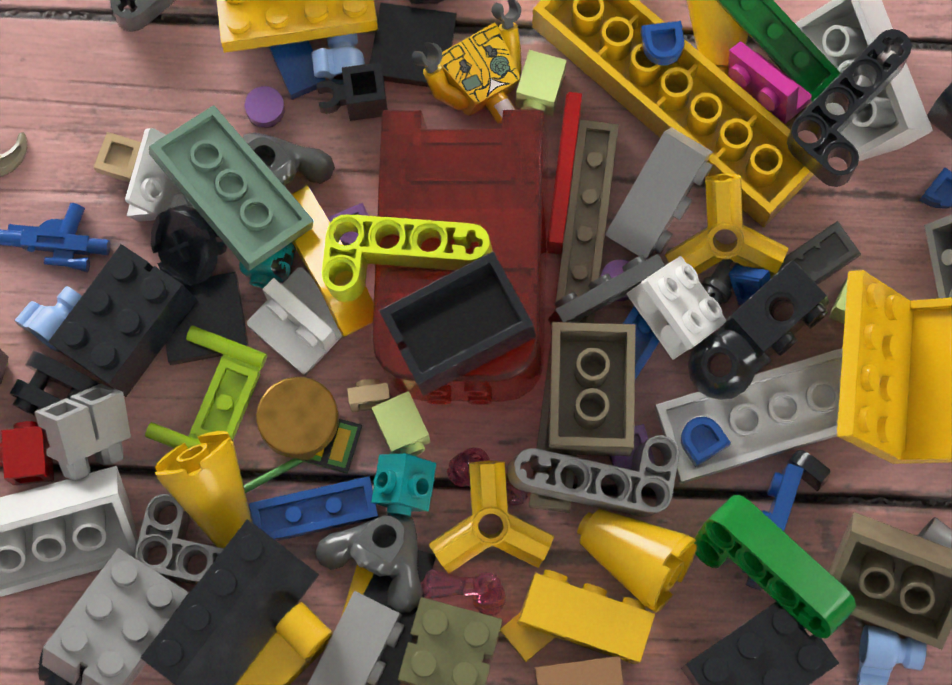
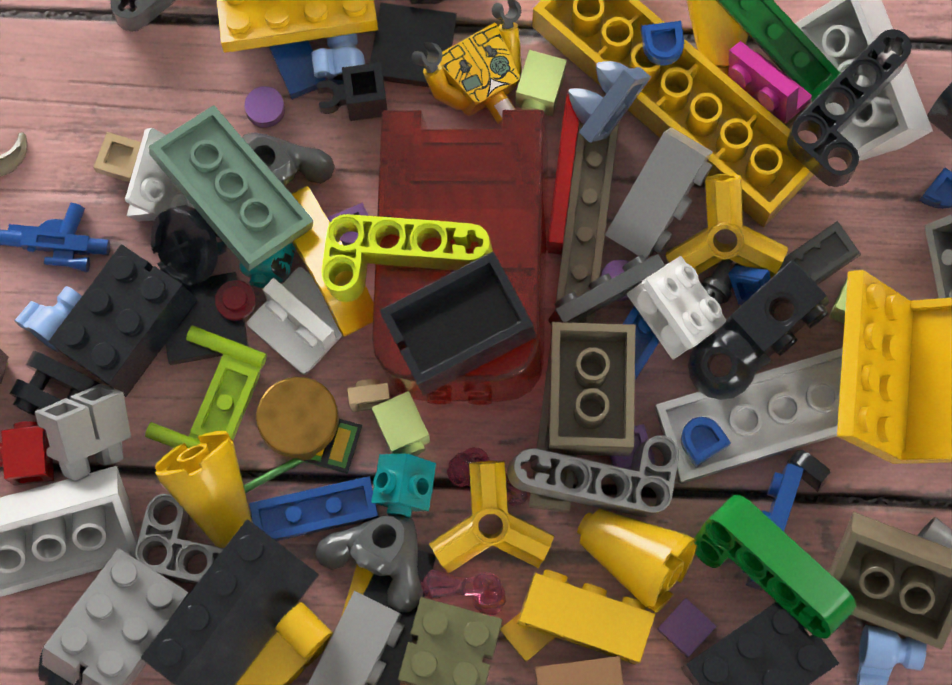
(235, 300): none -> dark red plate
(602, 114): none -> sand blue tile
(686, 627): none -> medium lavender tile

